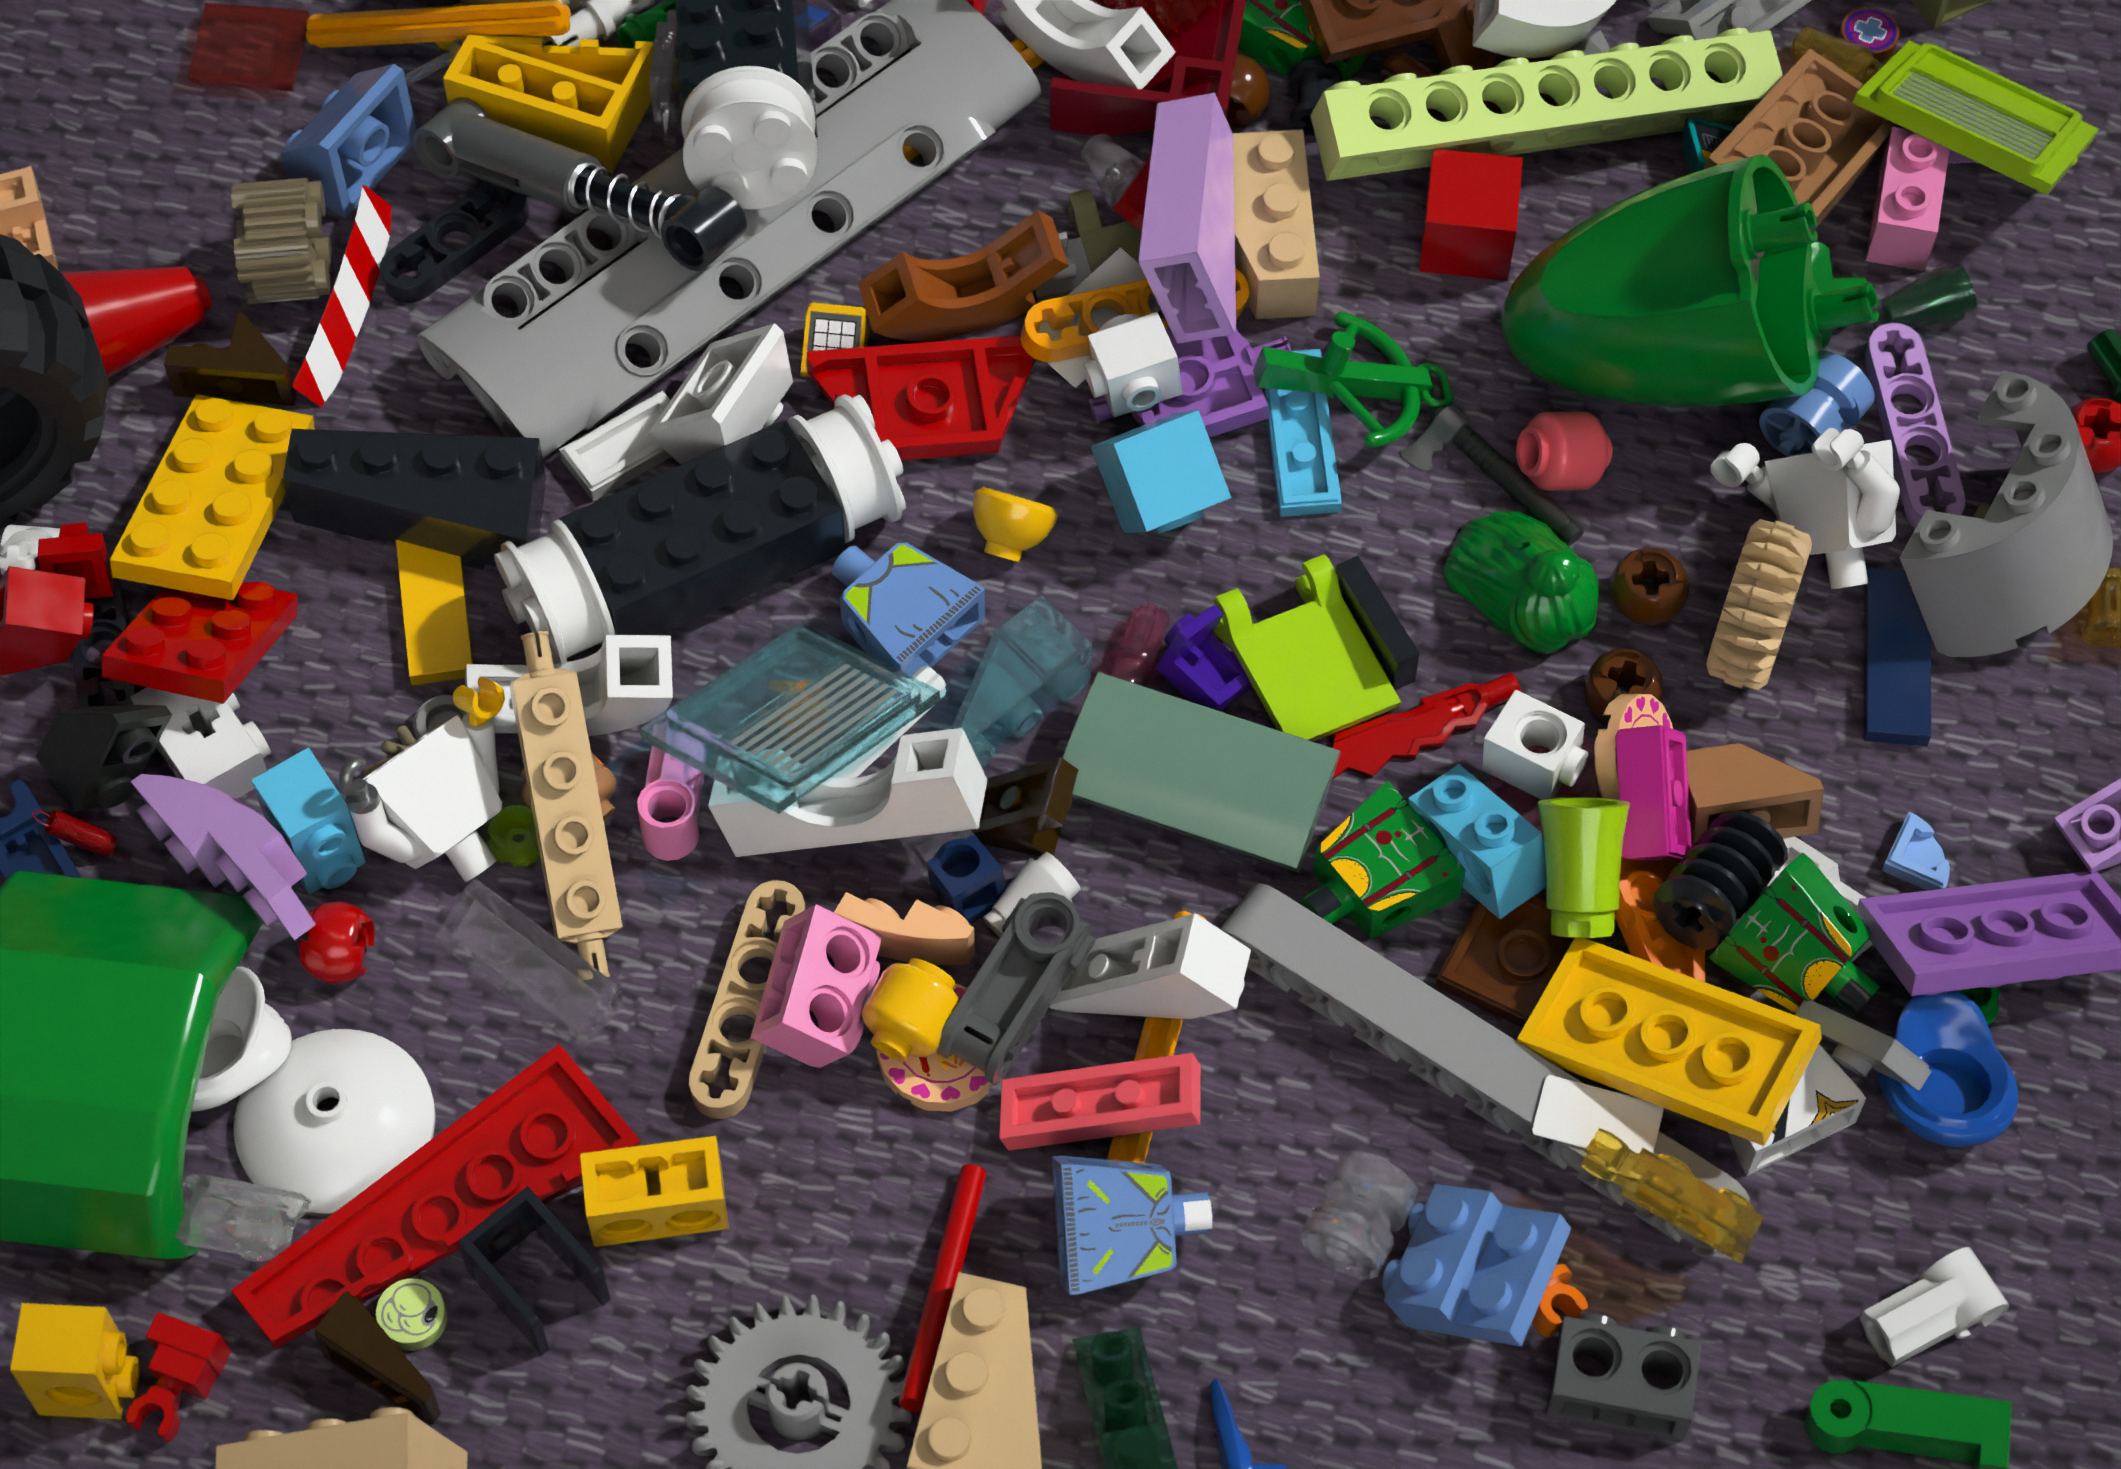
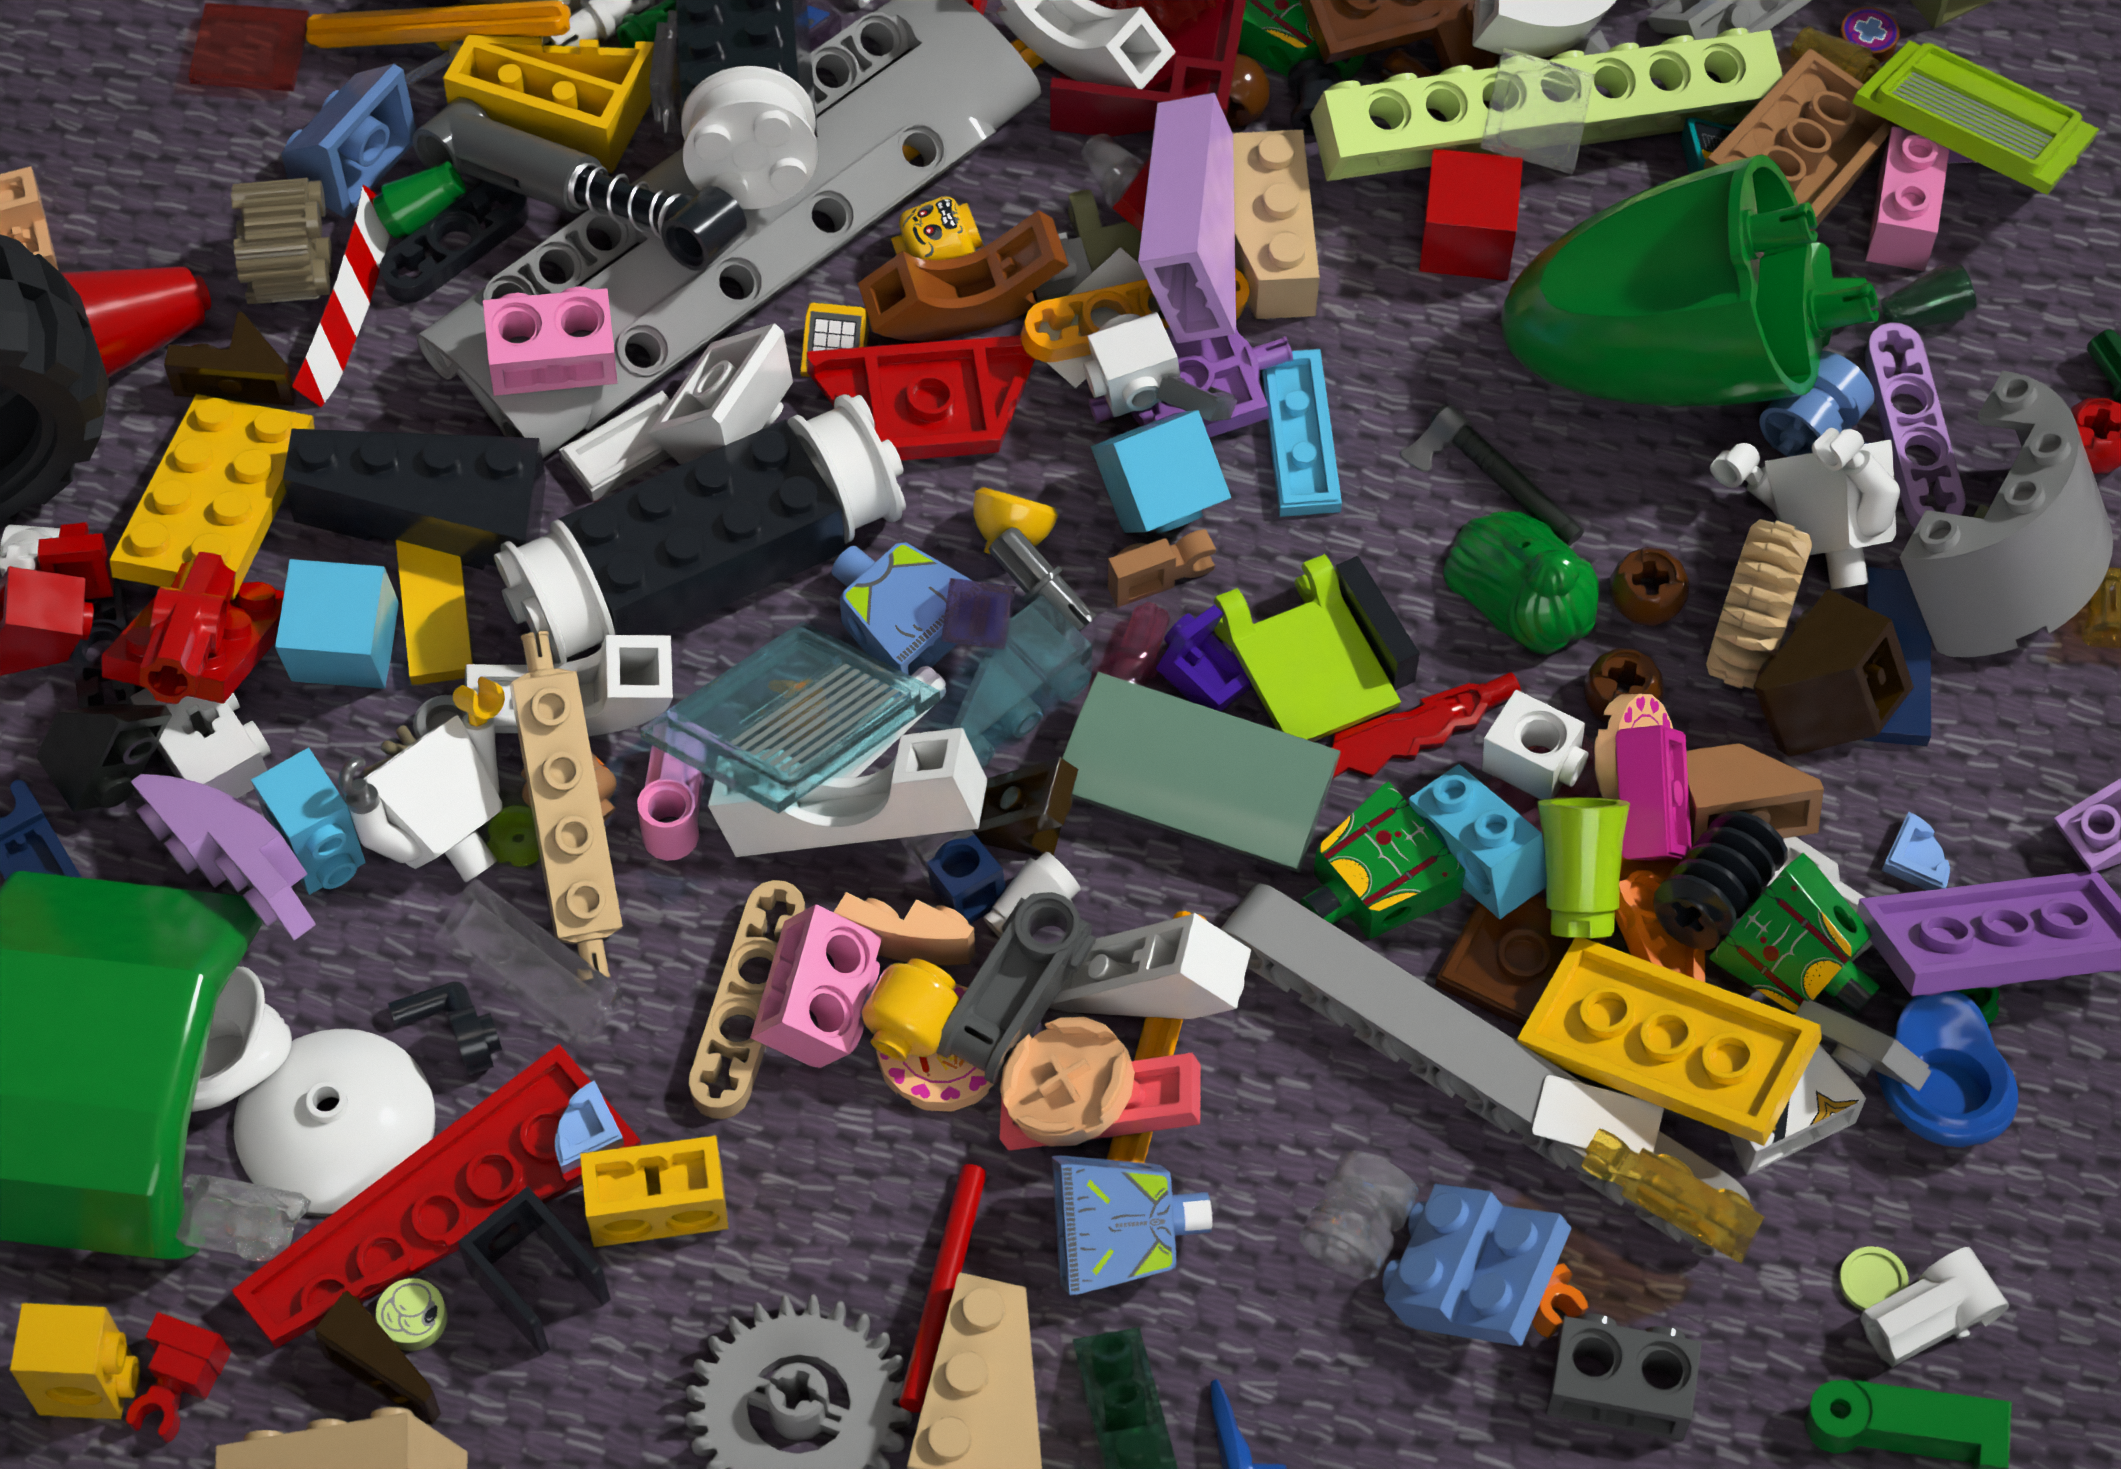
(80, 833): red piece -> none
(186, 627): none -> red piece
(337, 623): none -> medium azure head
(337, 942): red piece -> none
(417, 199): none -> green cone
(473, 1033): none -> black plate
(551, 355): none -> bright pink brick
(585, 1128): none -> light blue tile
(938, 231): none -> yellow head
(978, 613): none -> clear purple slope
(1038, 577): none -> dark grey axle
(1067, 1082): none -> light nougat tile
(1154, 567): none -> medium nougat plate
(1212, 404): none -> dark grey tile
(1348, 379): green piece -> none
(1537, 110): none -> clear piece
(1564, 451): coral head -> none
(1833, 677): none -> dark brown slope
(1871, 1276): none -> yellowish green piece

